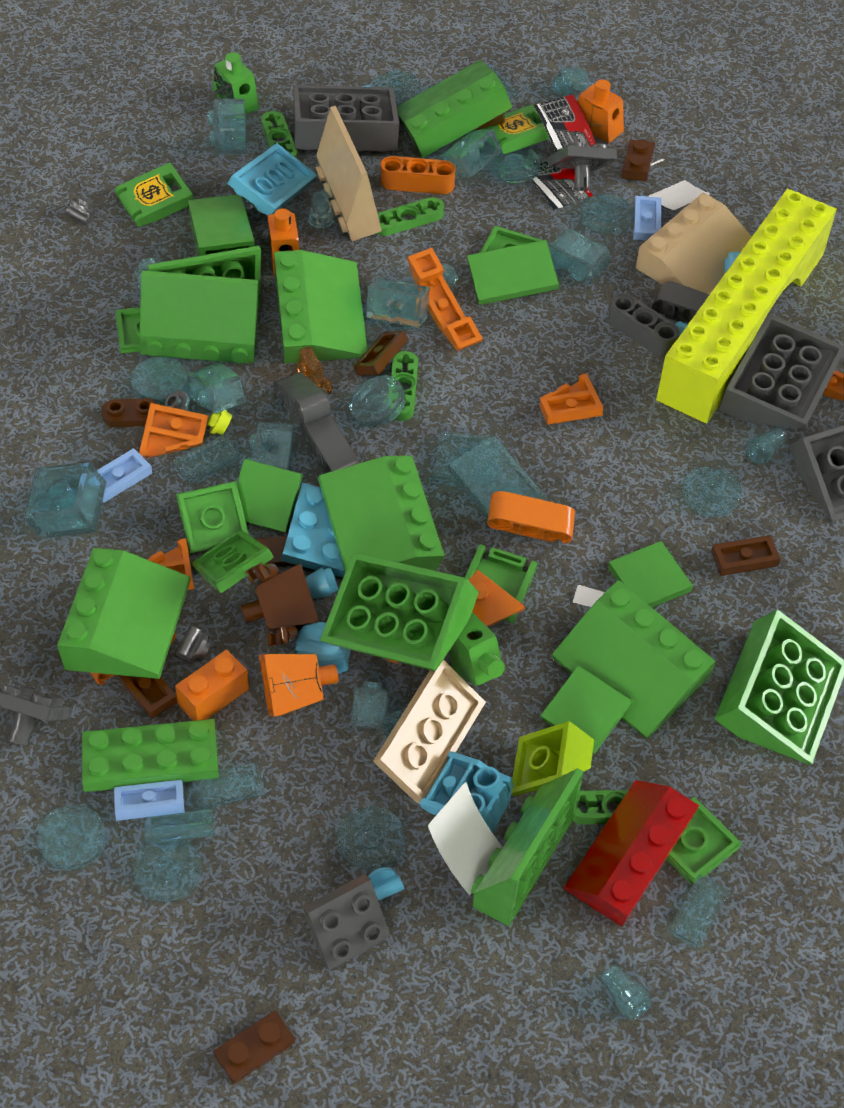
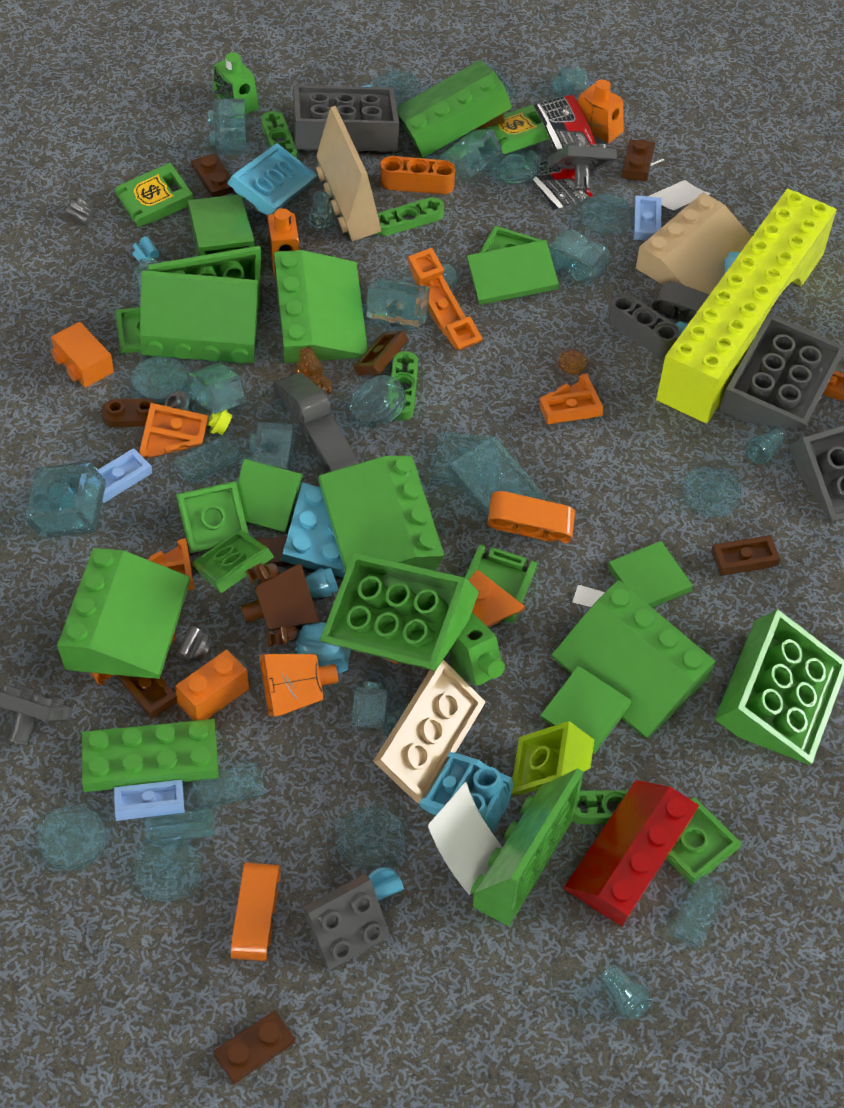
(81, 354): none -> orange brick
(145, 249): none -> medium azure plate
(212, 175): none -> reddish brown plate
(254, 911): none -> orange beam
(572, 362): none -> clear orange plate

